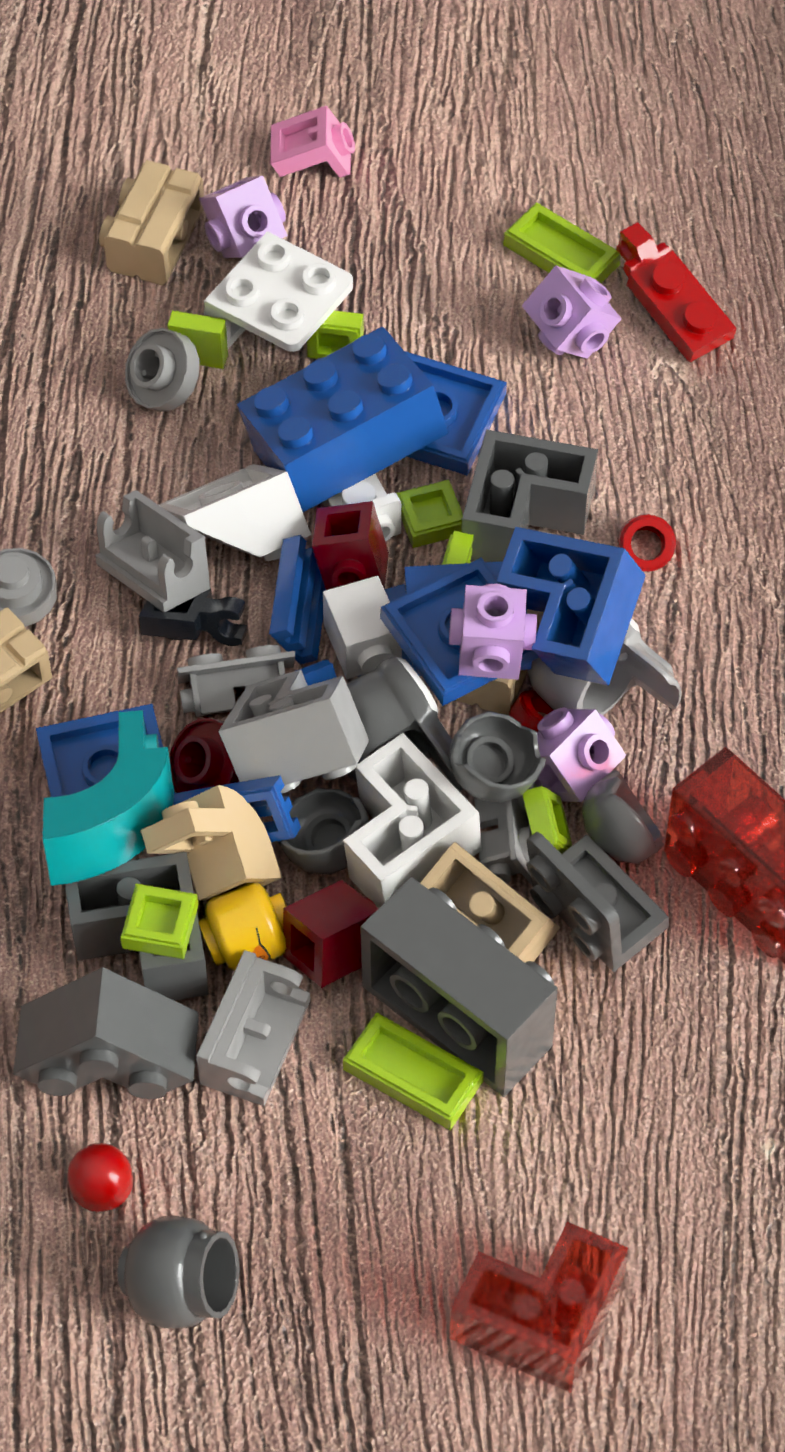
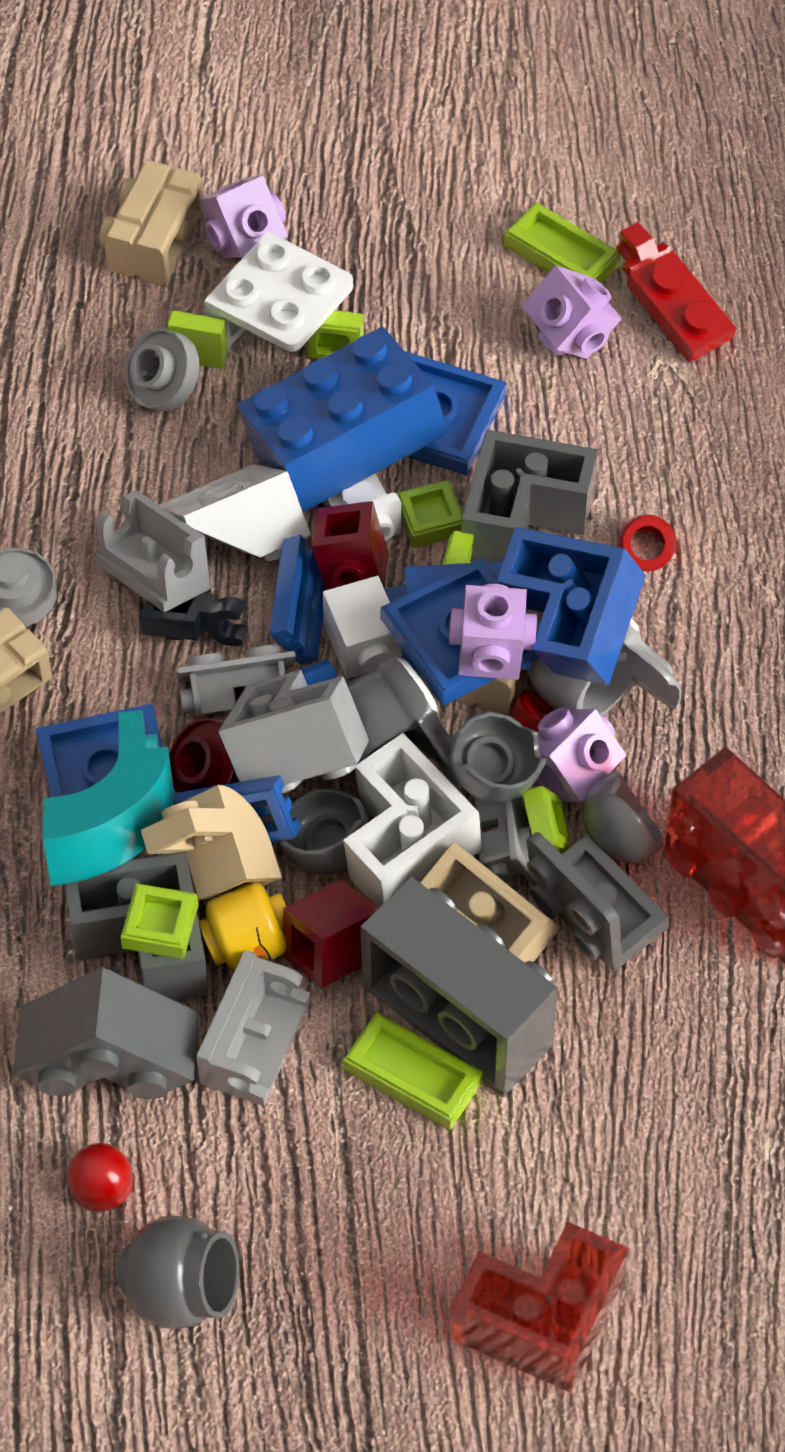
(310, 141): bright pink bracket -> none

